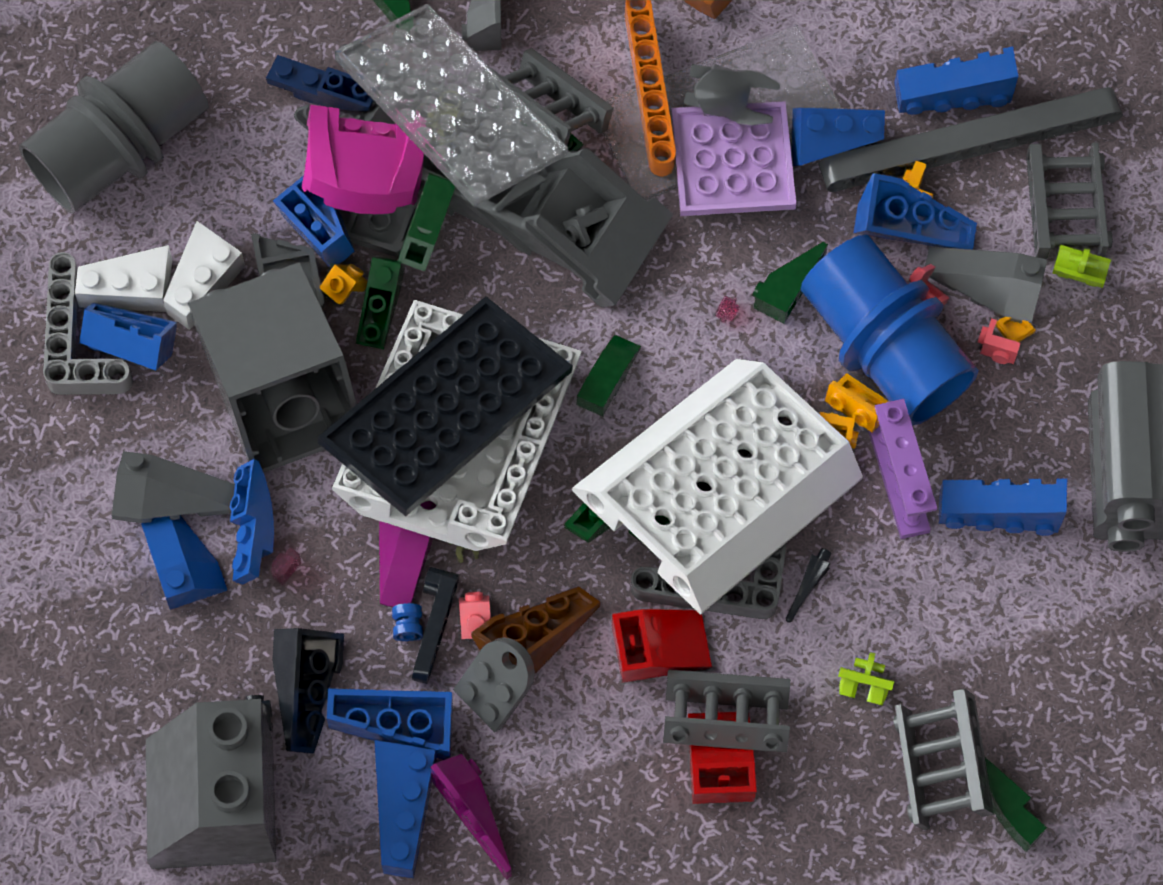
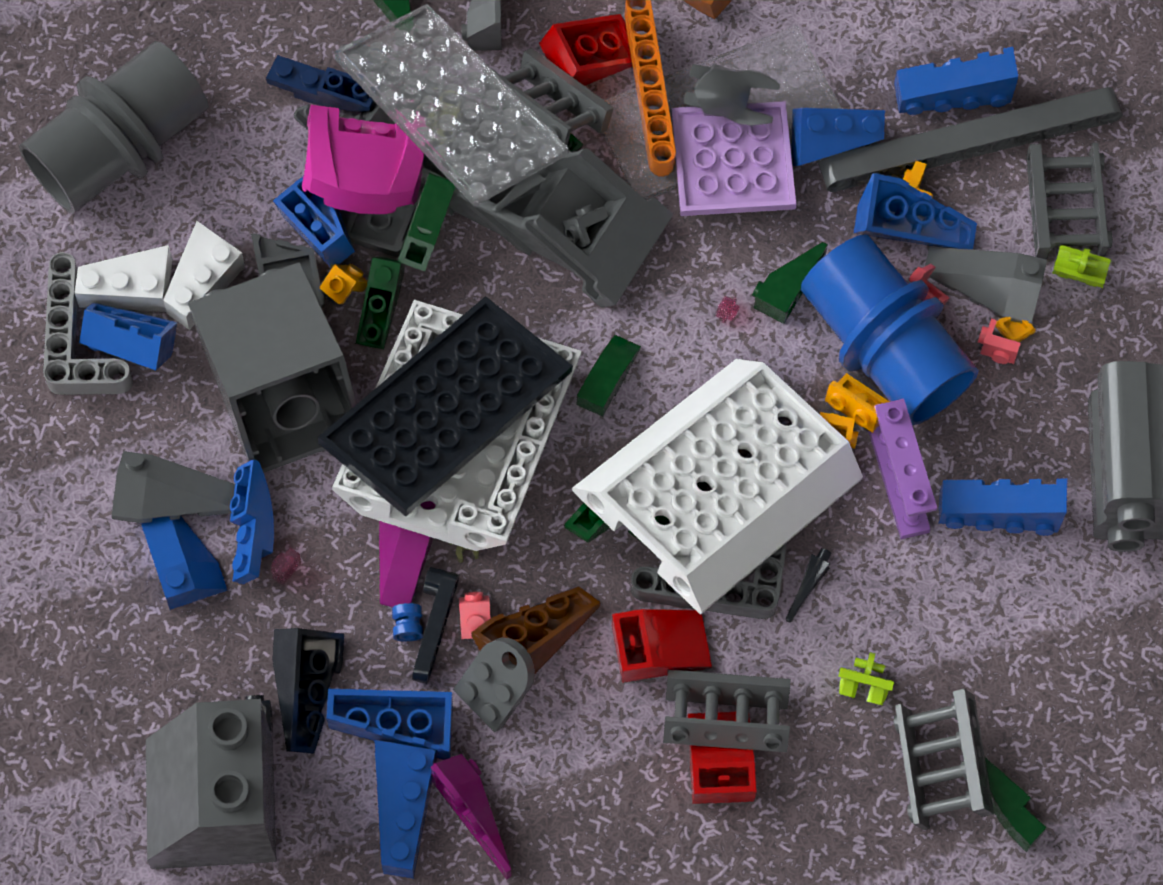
(589, 47): none -> red slope

